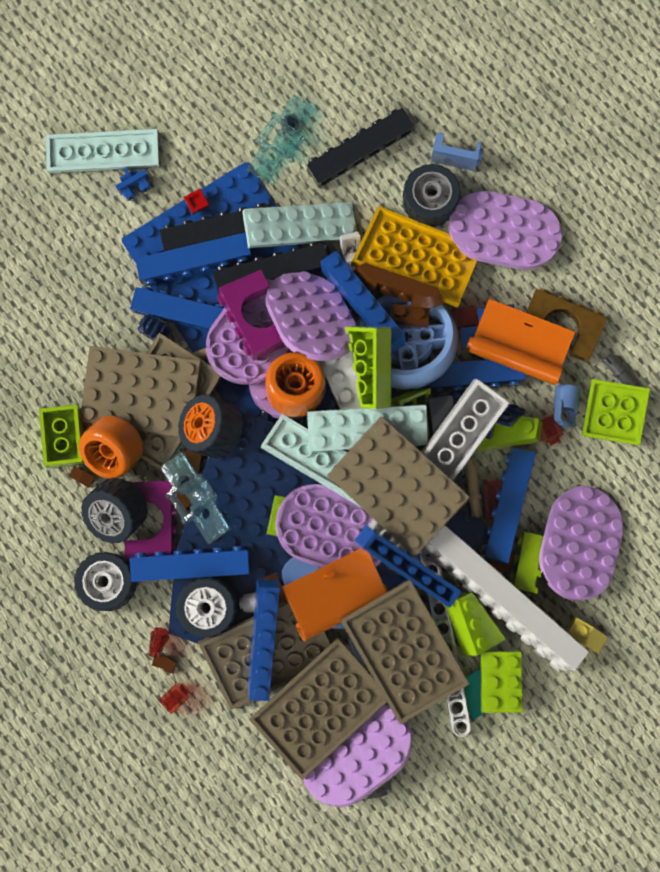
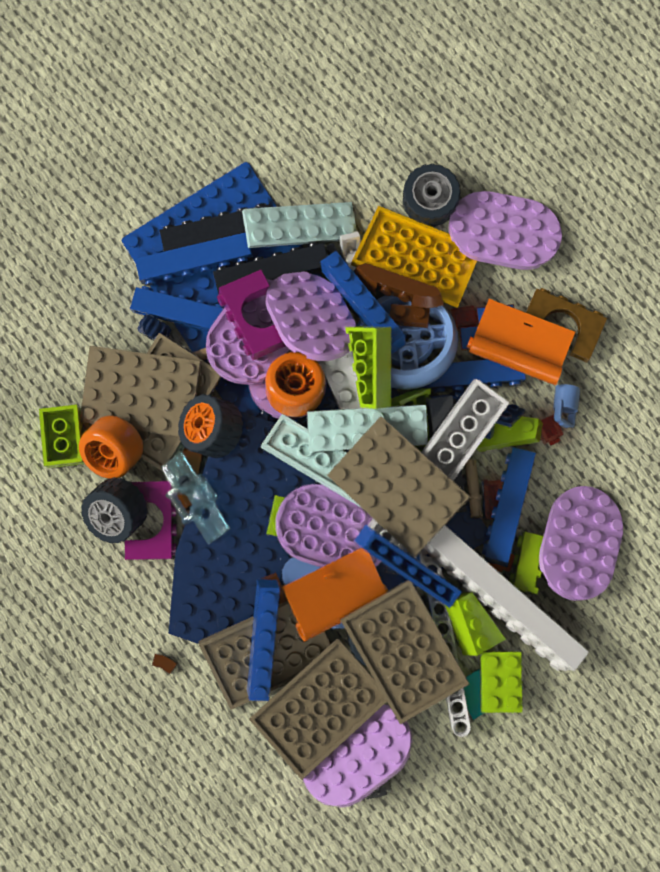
(81, 476): reddish brown piece -> none
(90, 585): wheel -> none
(102, 151): light aqua plate -> none
(131, 180): blue hips -> none
(158, 640): clear red cone -> none
(175, 697): clear red brick -> none
(190, 565): blue brick -> none
(196, 201): red plate -> none
(196, 617): wheel -> none
(247, 602): light grey hat -> none
(286, 141): clear light blue piece -> none
(360, 147): black brick -> none
(455, 156): medium blue panel -> none
(586, 635): light yellow slope -> none
(615, 412): lime plate -> none
(619, 371): dark grey pin -> none

